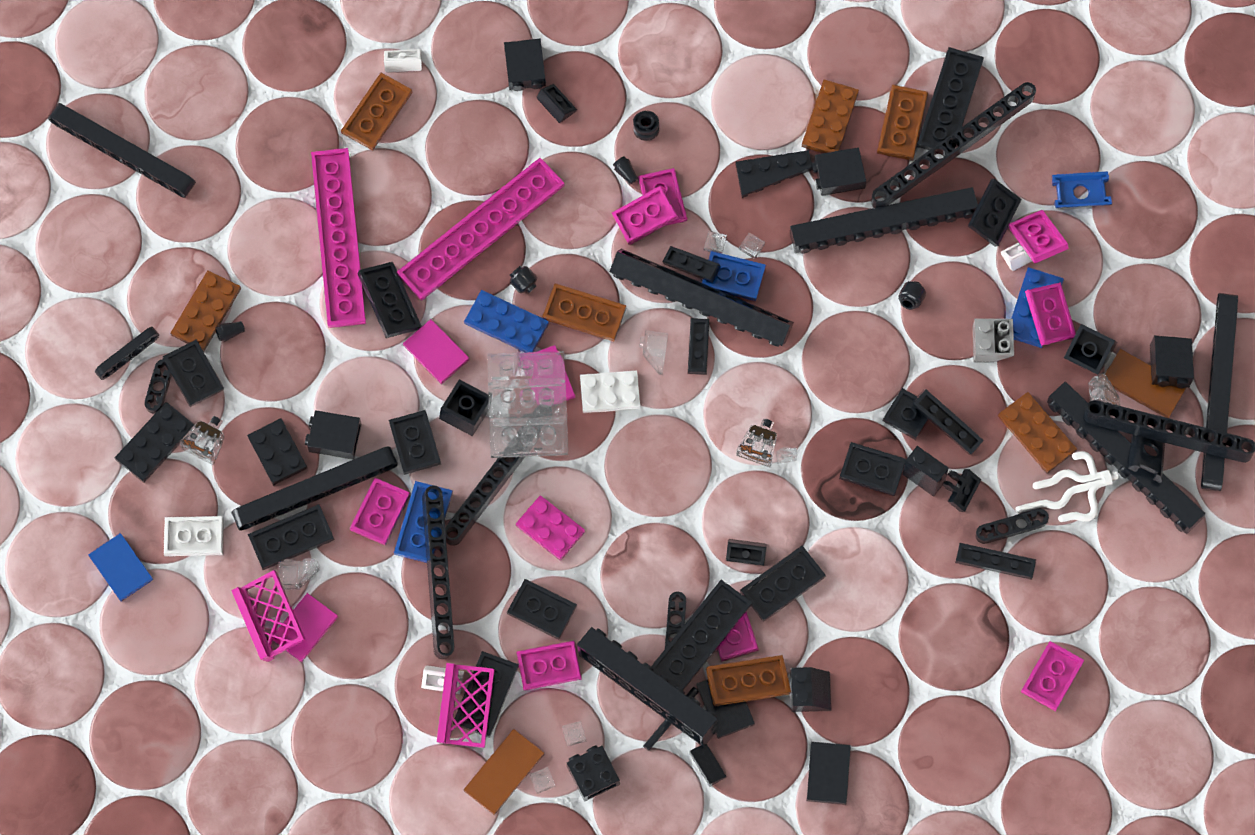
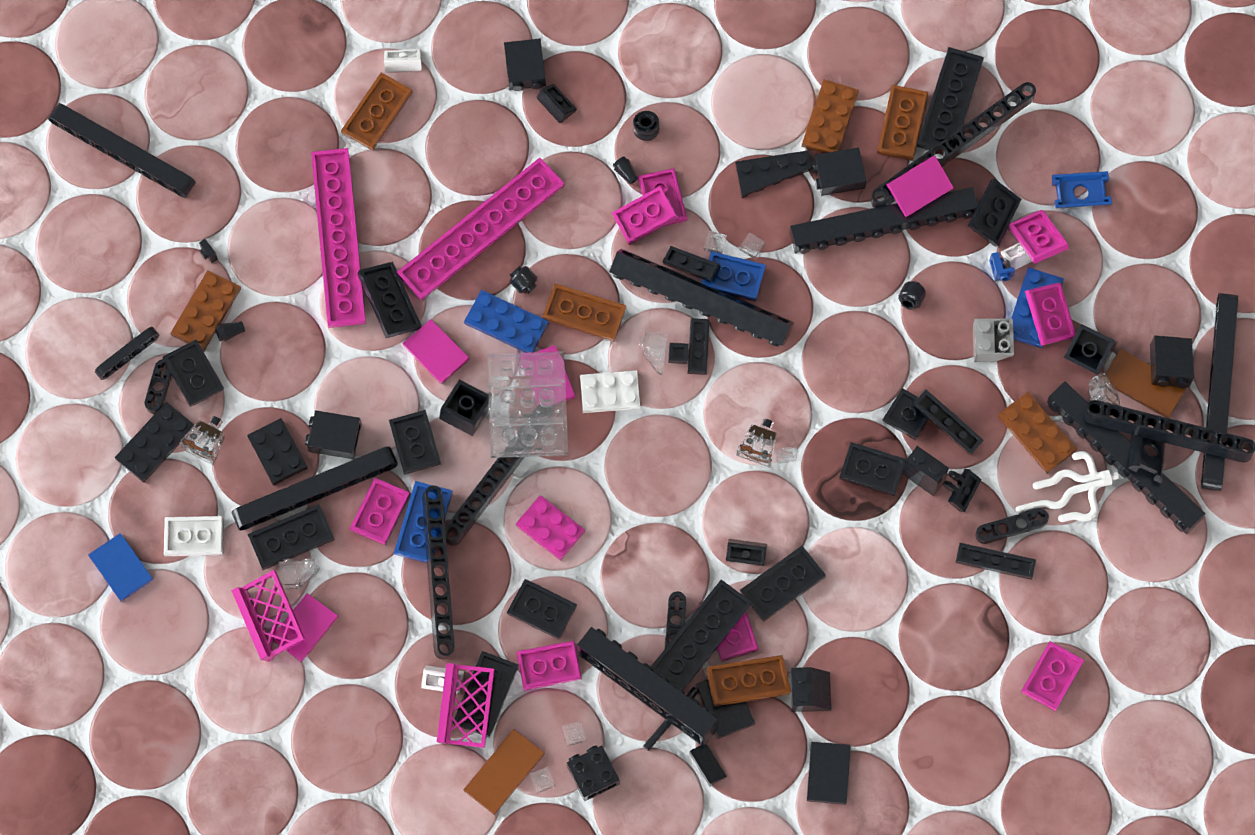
(207, 251): none -> black plate
(678, 353): none -> black plate
(920, 186): none -> dark pink tile
(998, 268): none -> blue bracket

